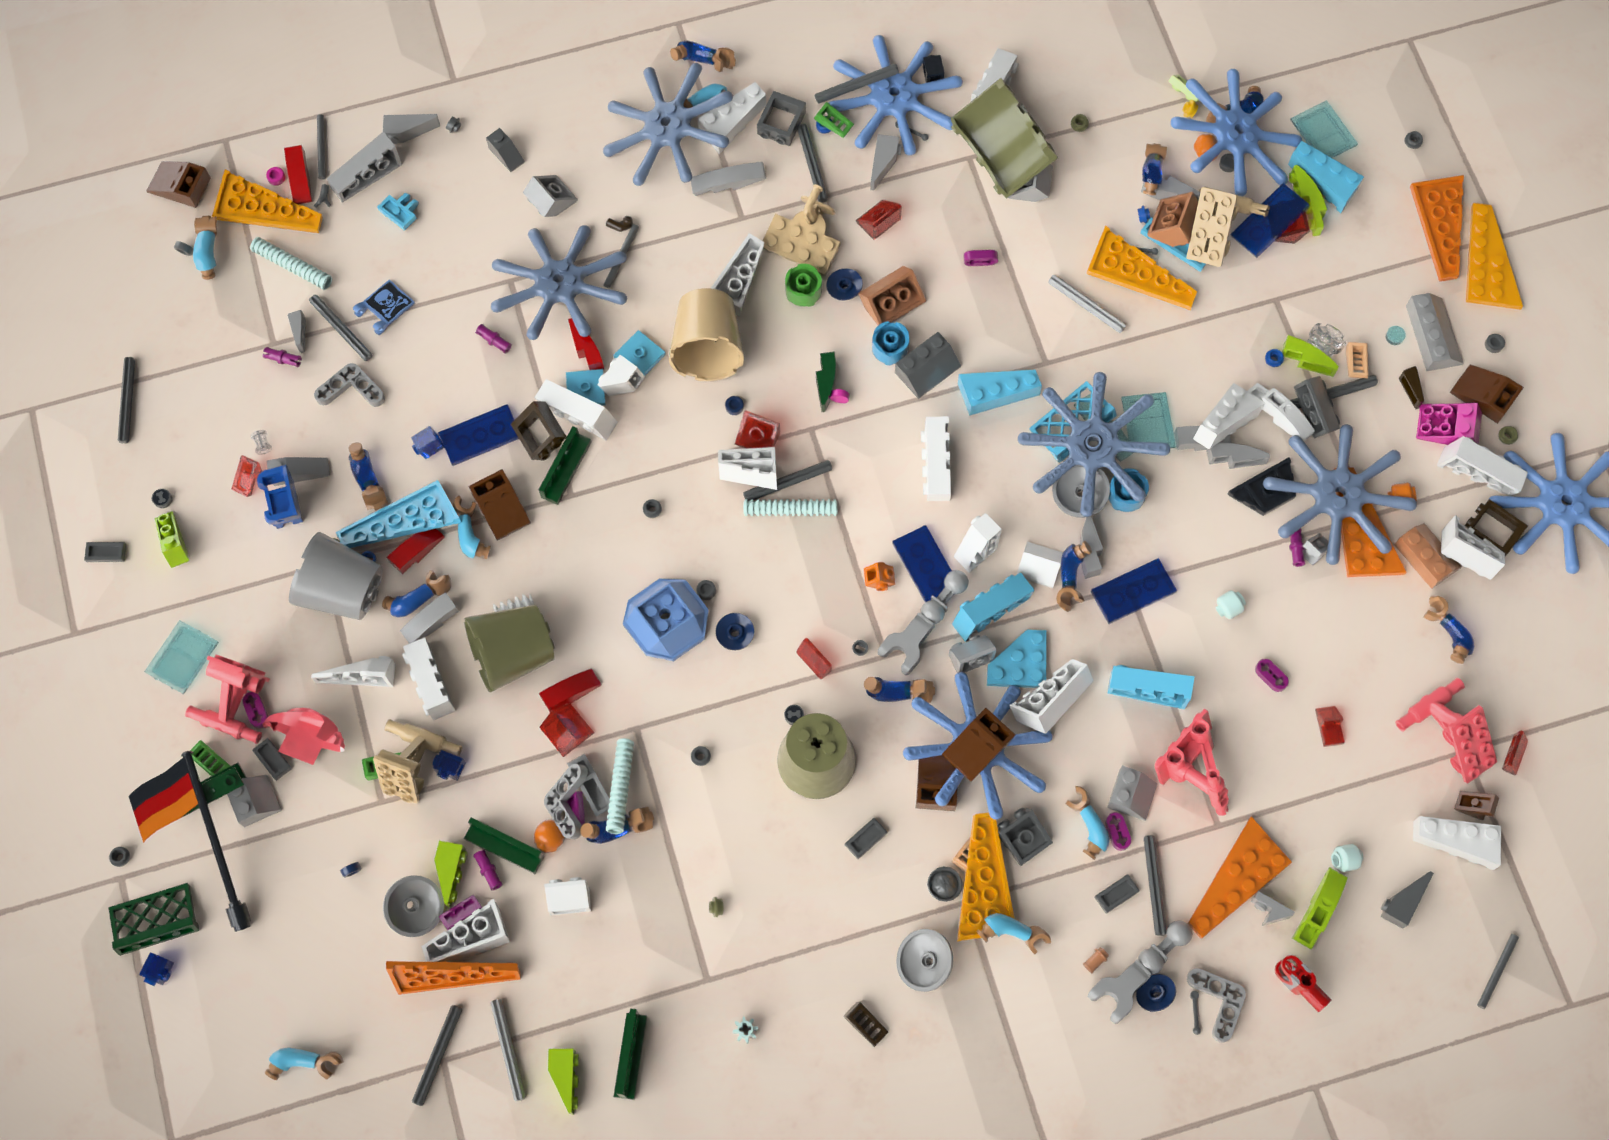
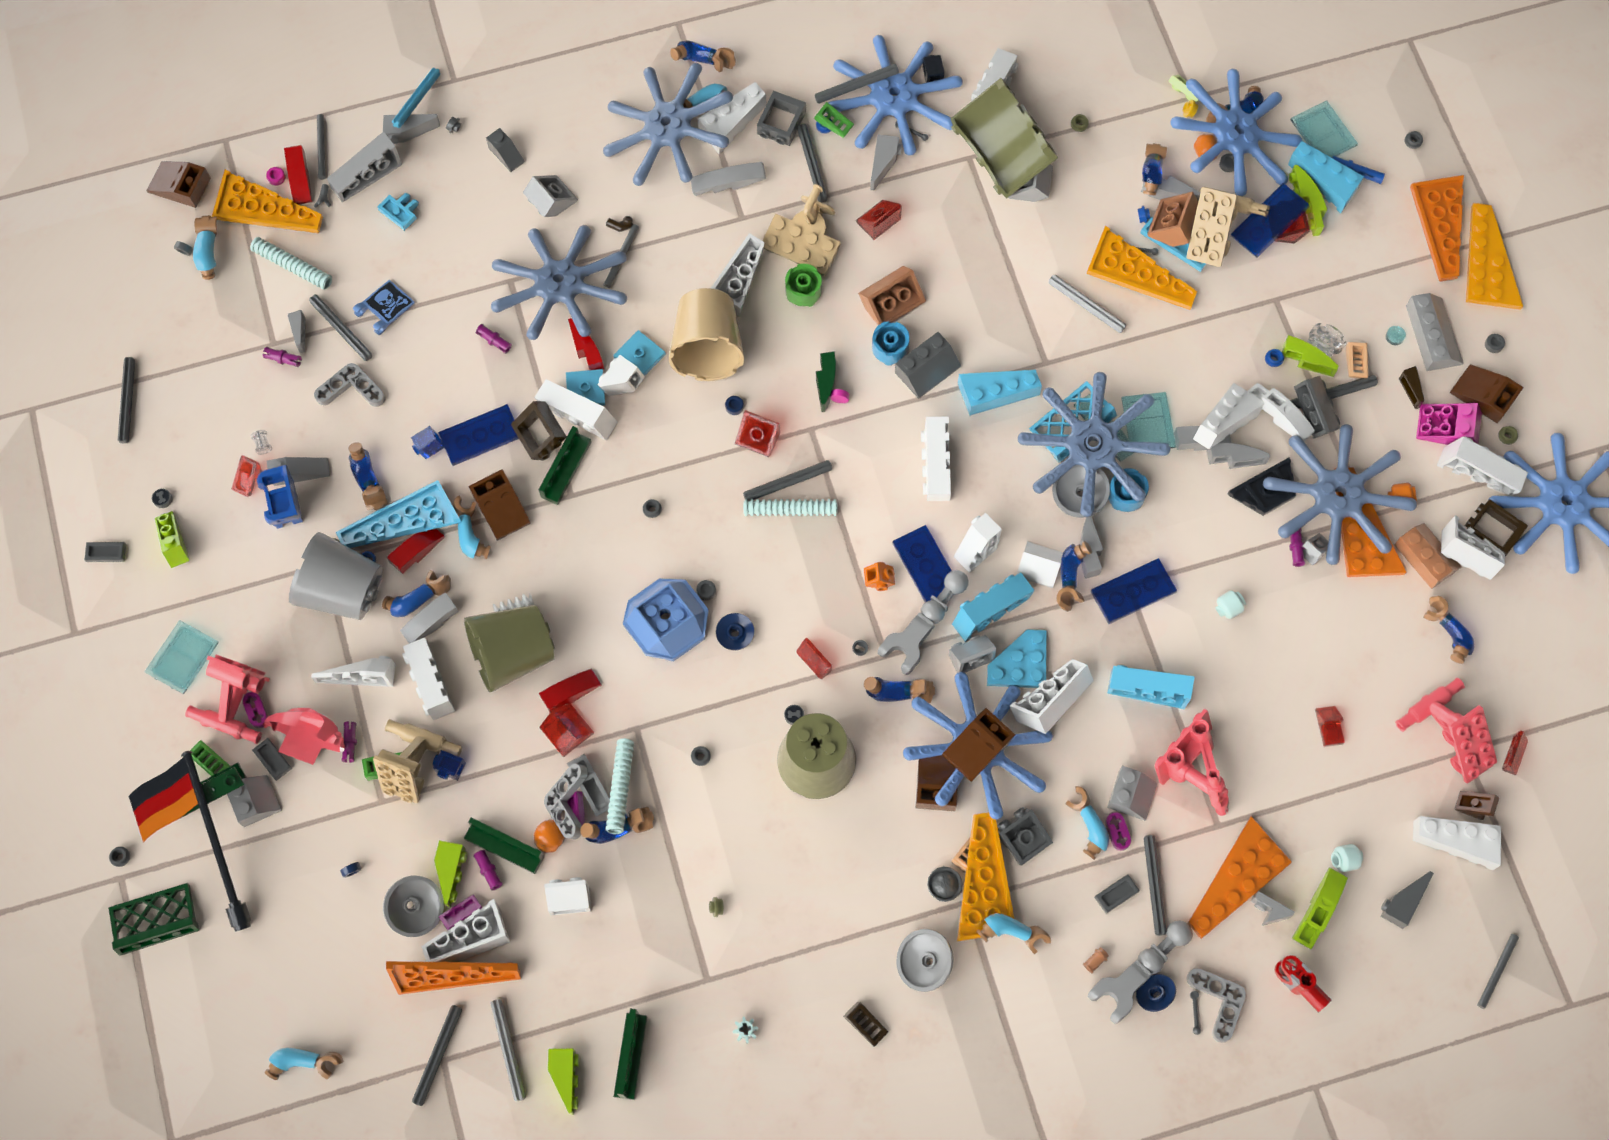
(156, 969): clear blue brick -> none
(349, 742): none -> magenta pin
(416, 97): none -> medium azure axle
(749, 466): white wedge -> none
(844, 278): dark blue dish -> none
(865, 838): dark grey tile -> none
(980, 257): magenta beam -> none
(1271, 675): magenta beam -> none
(1368, 173): none -> blue pin

